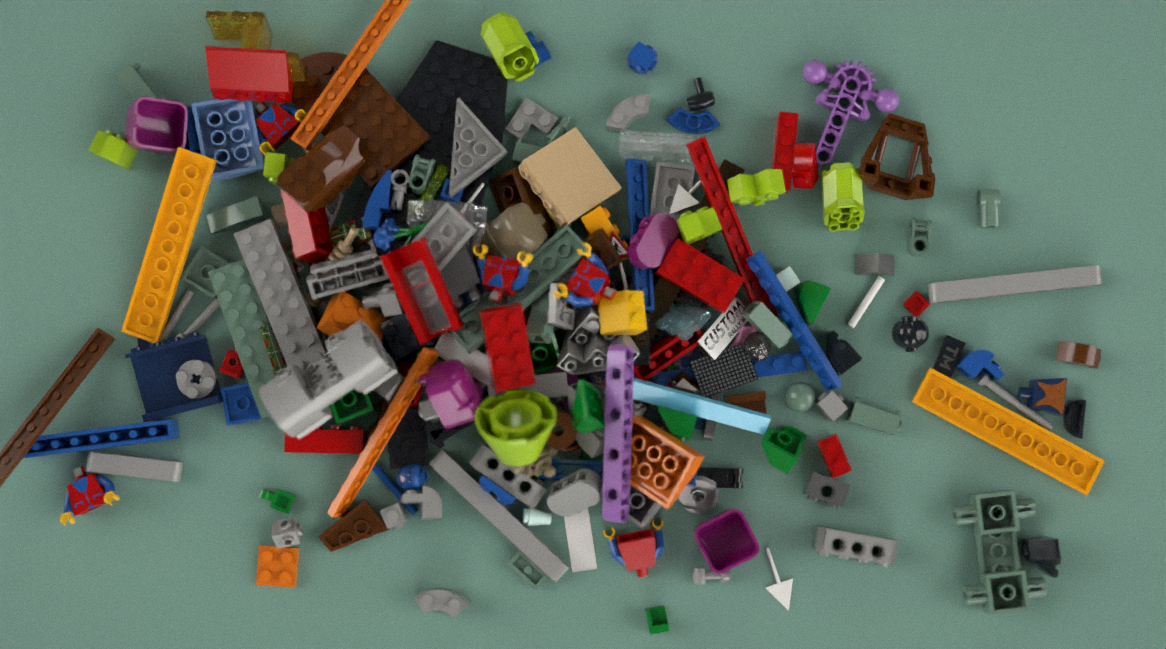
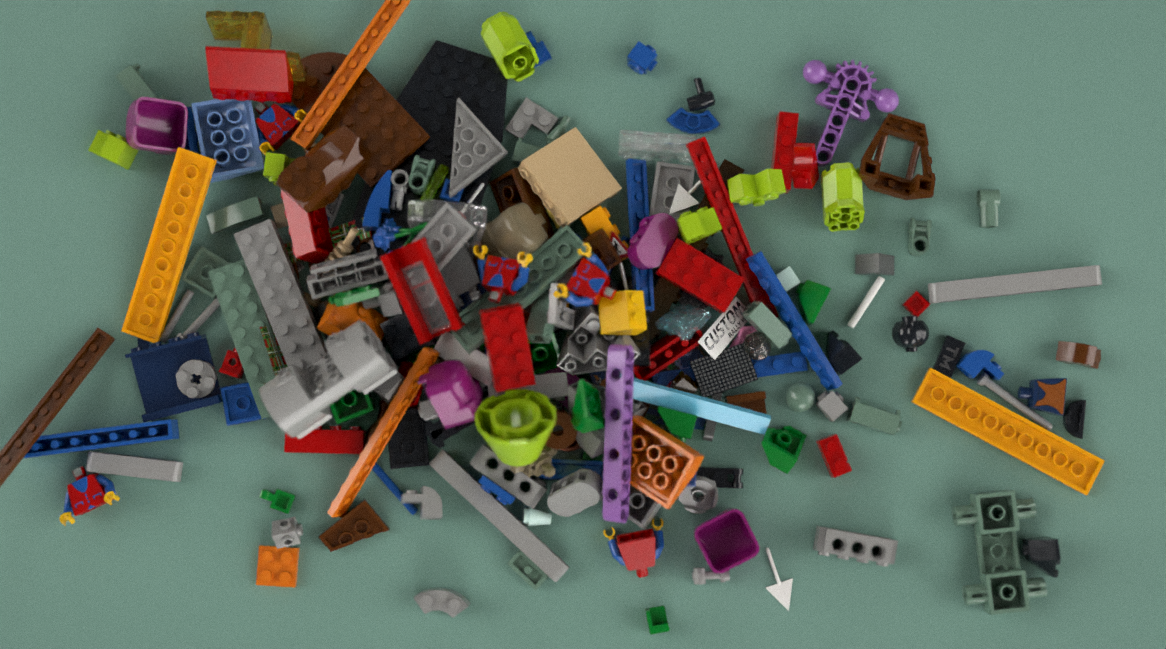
(353, 296): none -> green plate
(394, 516): light grey brick -> none
(411, 477): blue head -> none
(580, 541): white sticker -> none
(627, 111): light grey brick -> none
(837, 494): dark grey brick -> none

